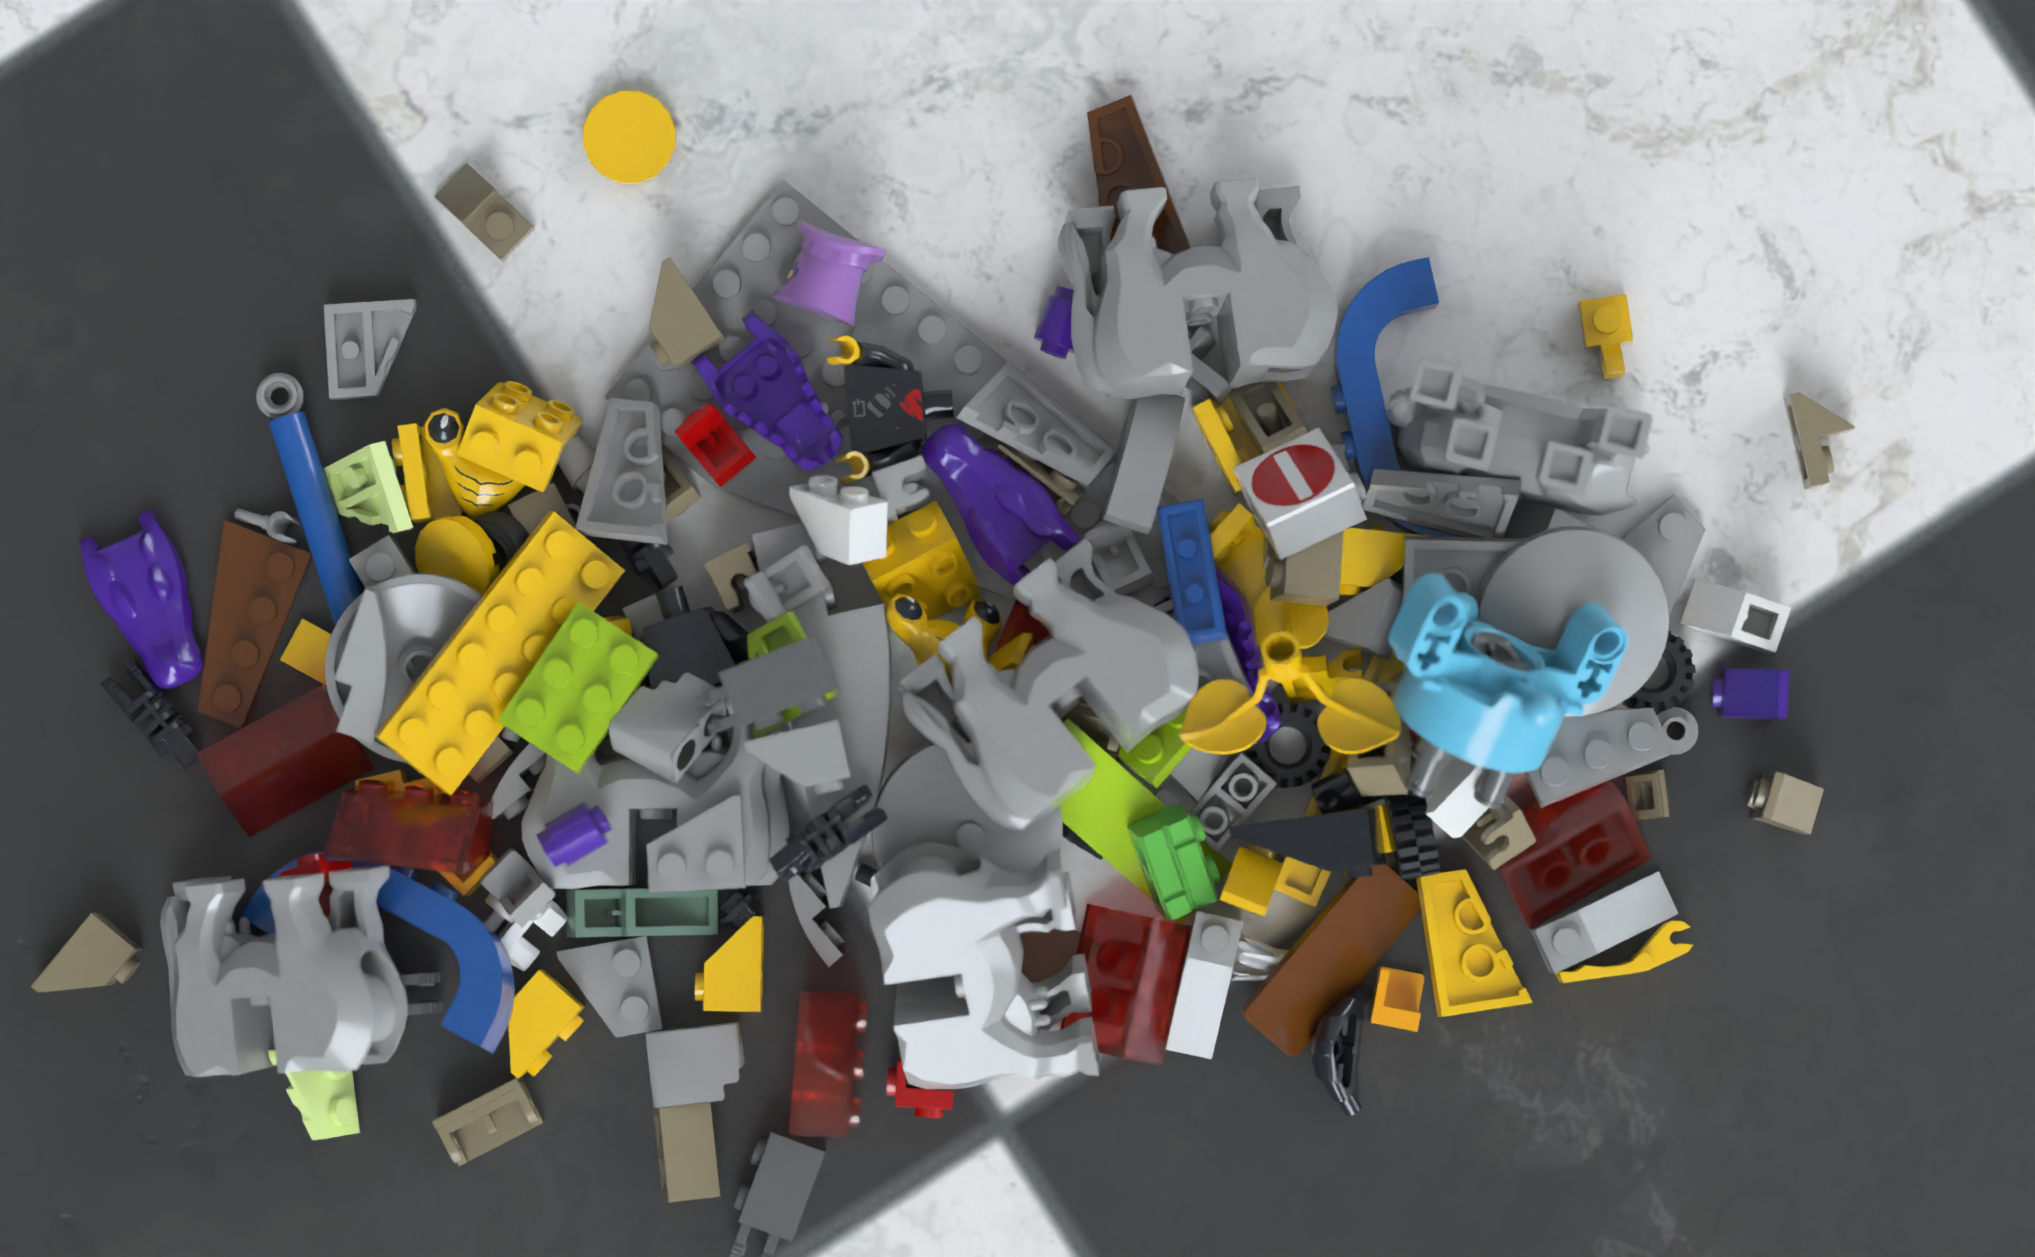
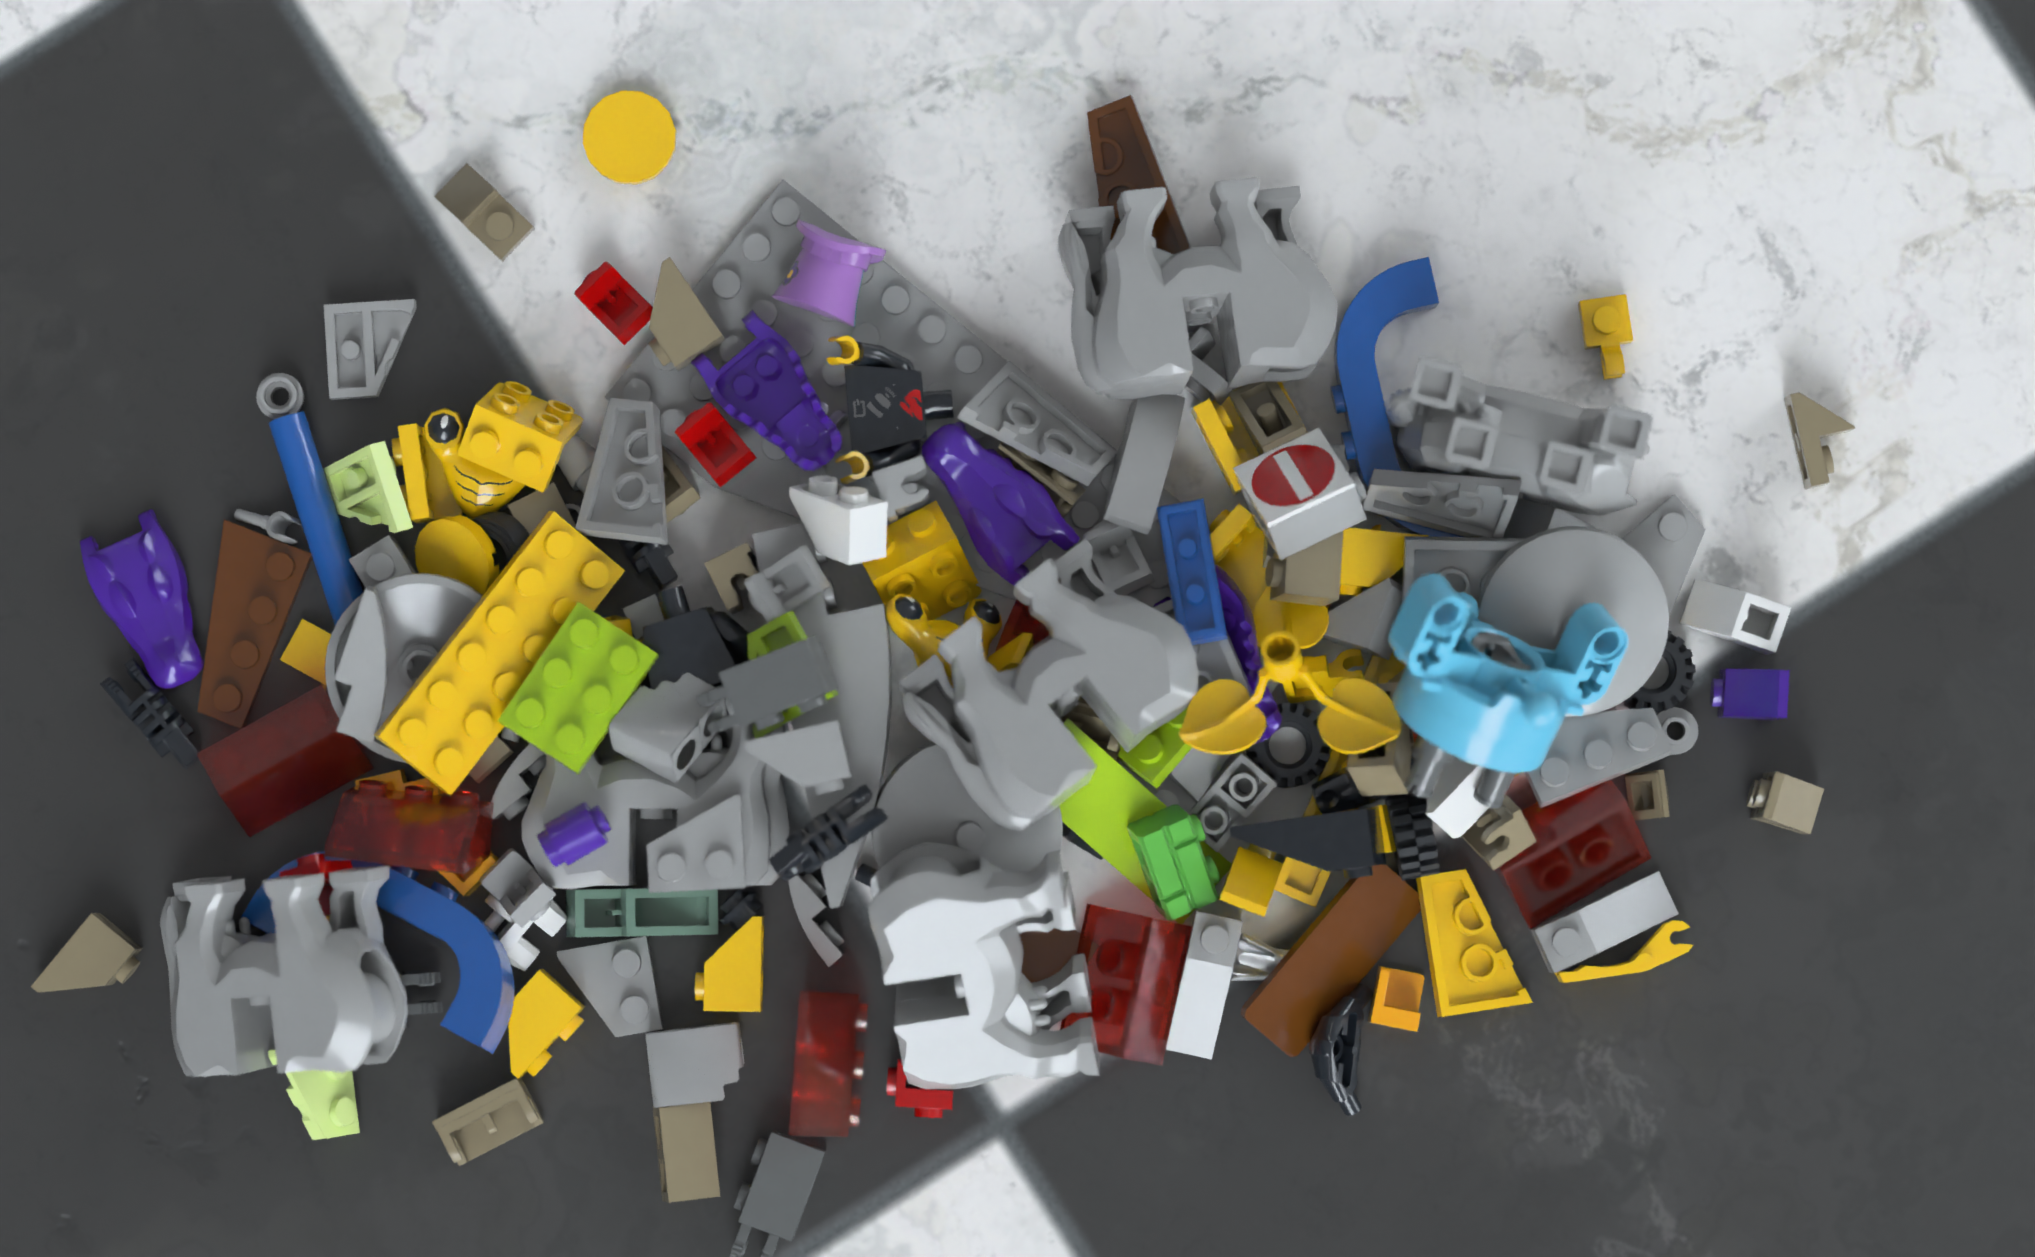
(614, 302): none -> red bracket
(1055, 324): dark purple brick -> none

